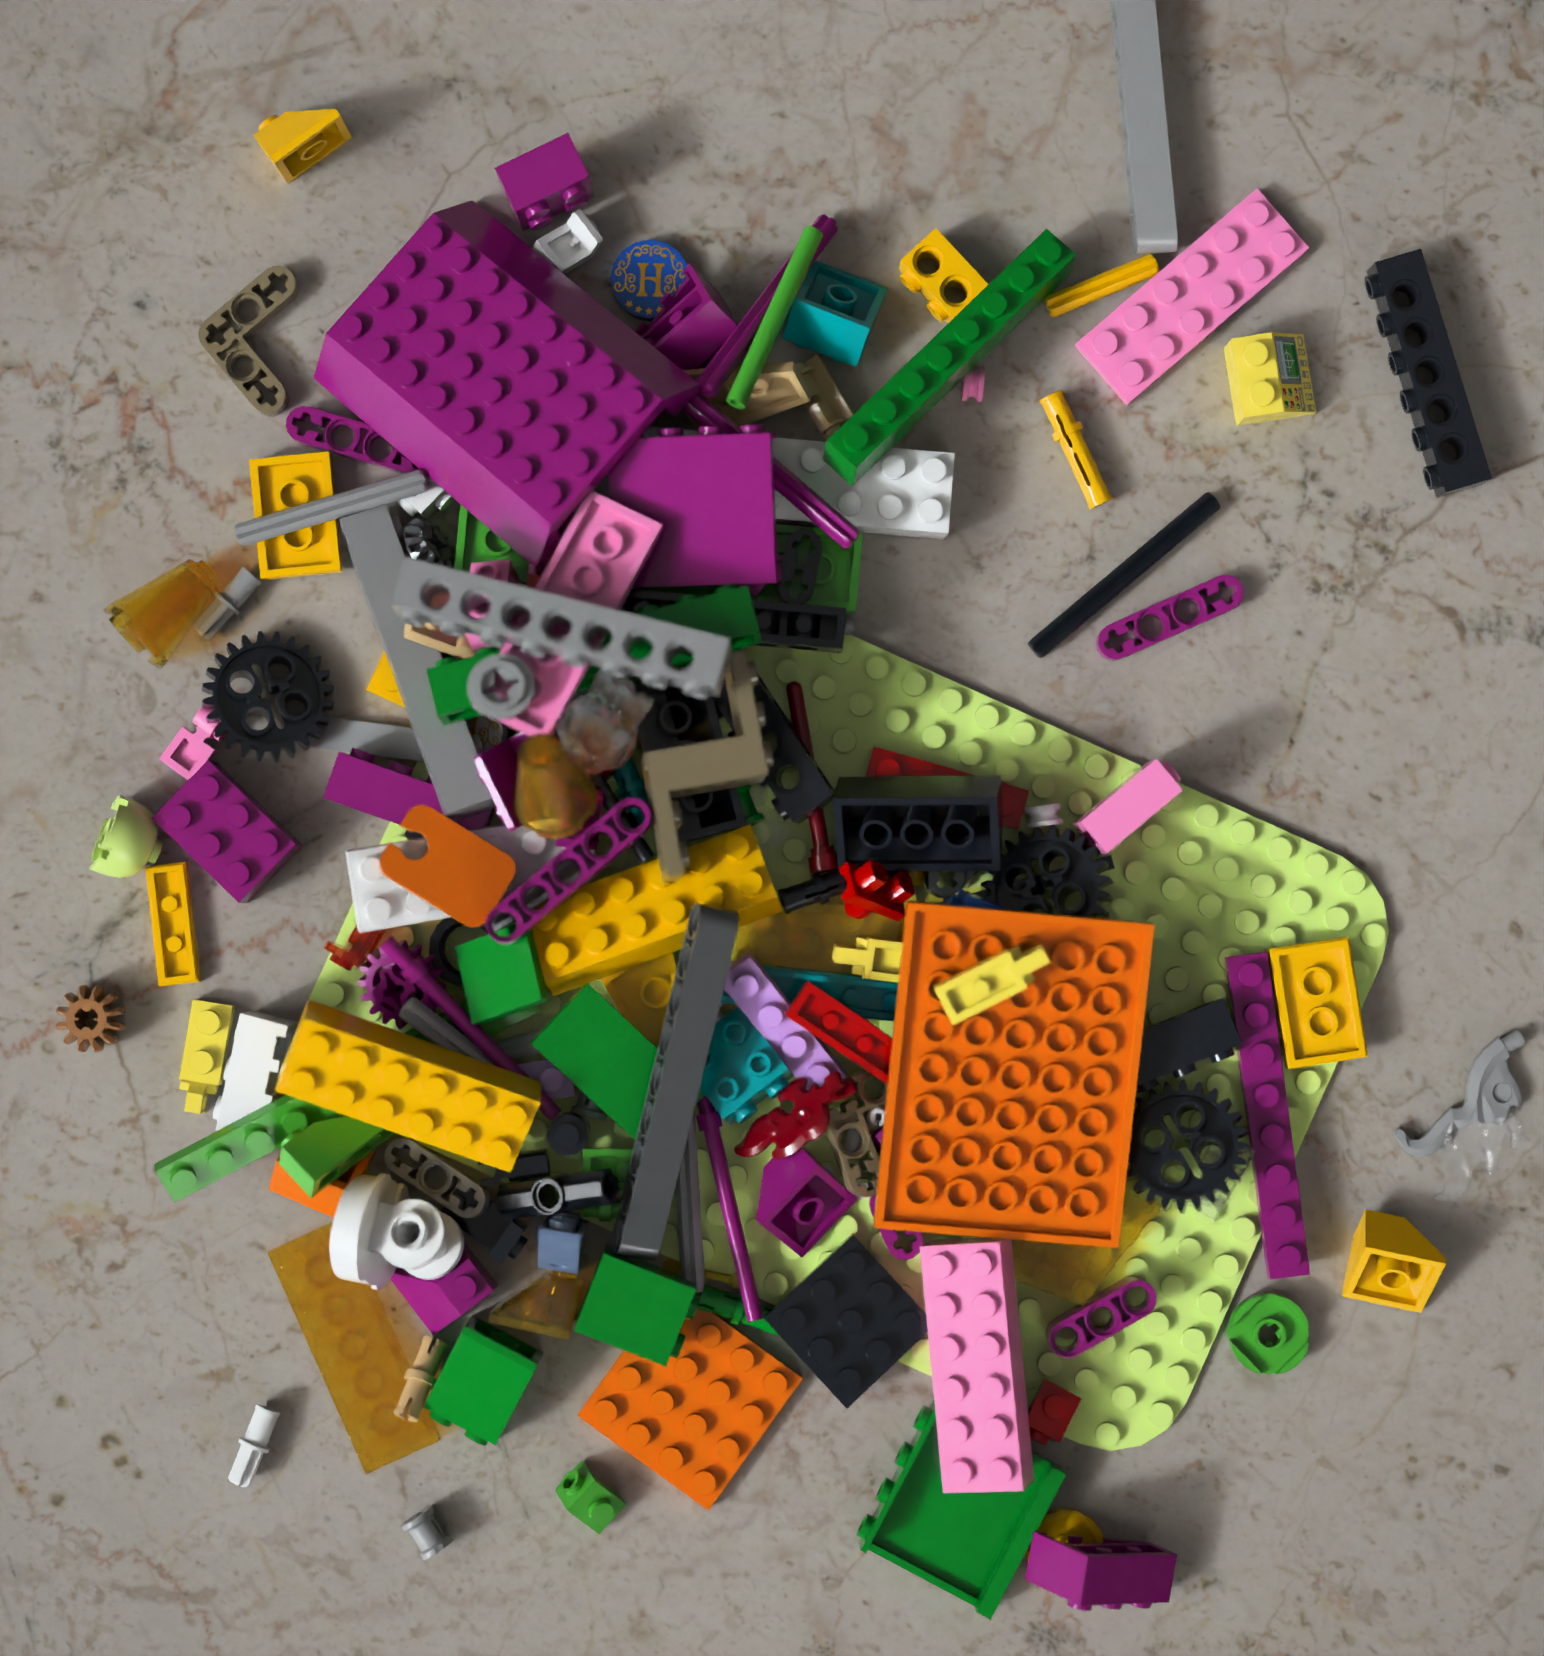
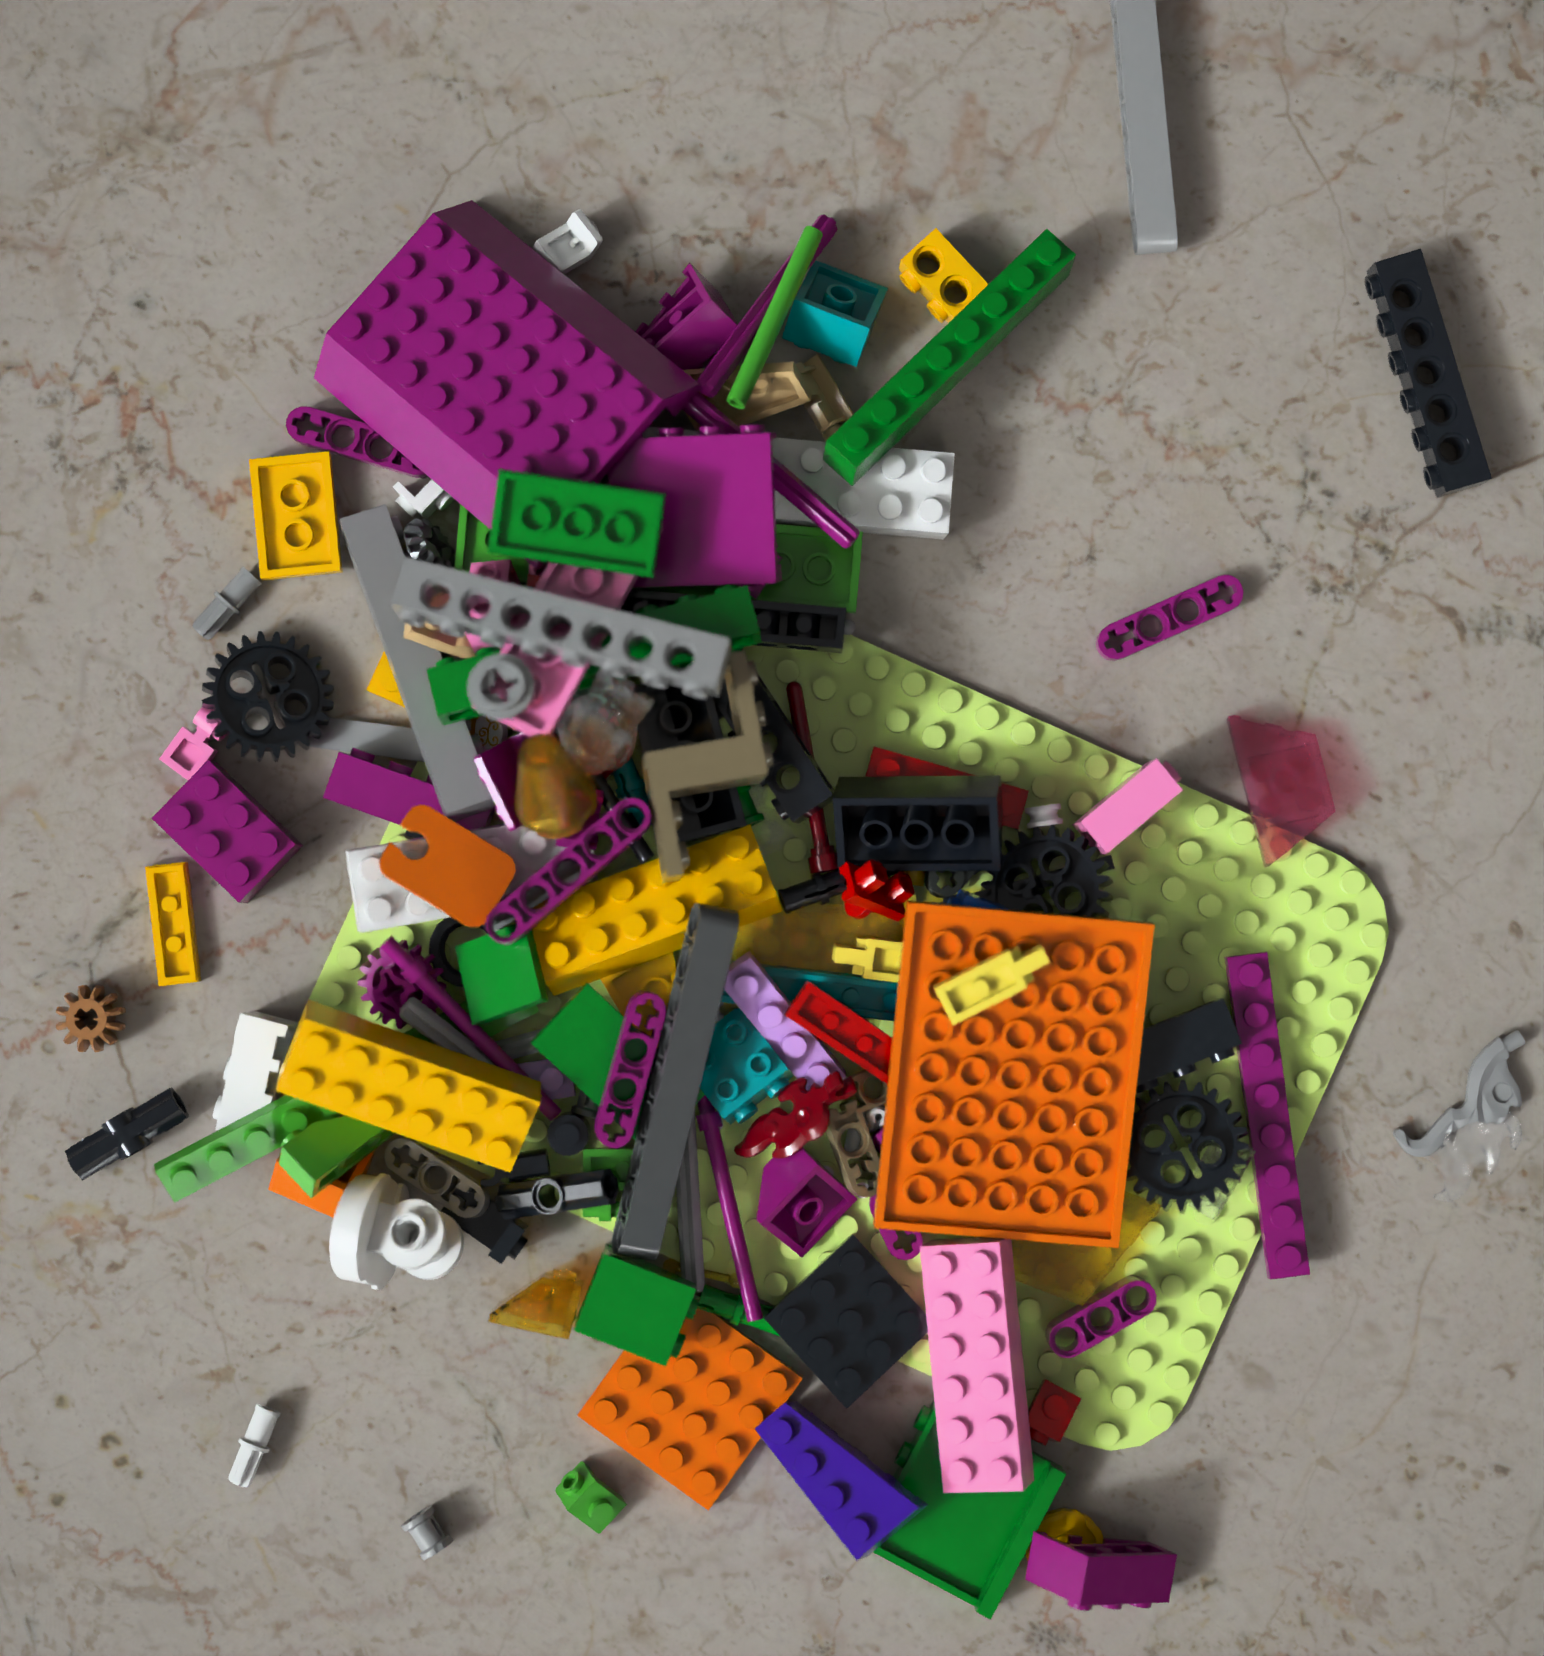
(126, 840): yellowish green cylinder -> none
(126, 1133): none -> black piece
(164, 609): clear yellow cone -> none
(205, 1052): light yellow hinge -> none
(235, 343): dark tan beam -> none
(301, 139): yellow slope -> none
(331, 507): light grey axle -> none
(352, 1350): clear yellow plate -> none
(362, 946): clear red bracket -> none
(420, 1379): tan pin -> none
(447, 1297): magenta slope -> none
(482, 1381): green slope -> none
(545, 183): magenta brick -> none
(562, 1242): sand blue slope -> none
(576, 523): none -> green tile
(636, 1070): none -> magenta beam
(644, 275): blue tile -> none
(809, 569): black beam -> none
(839, 1480): none -> dark purple wedge
(973, 384): bright pink bush -> none
(1075, 448): yellow pin -> none
(1101, 285): yellow axle -> none
(1124, 575): black axle -> none
(1191, 296): bright pink plate -> none
(1267, 1356): bright green plate -> none
(1269, 377): light yellow slope -> none
(1281, 784): none -> clear pink wing
(1317, 1002): yellow tile -> none
(1391, 1263): yellow slope -> none

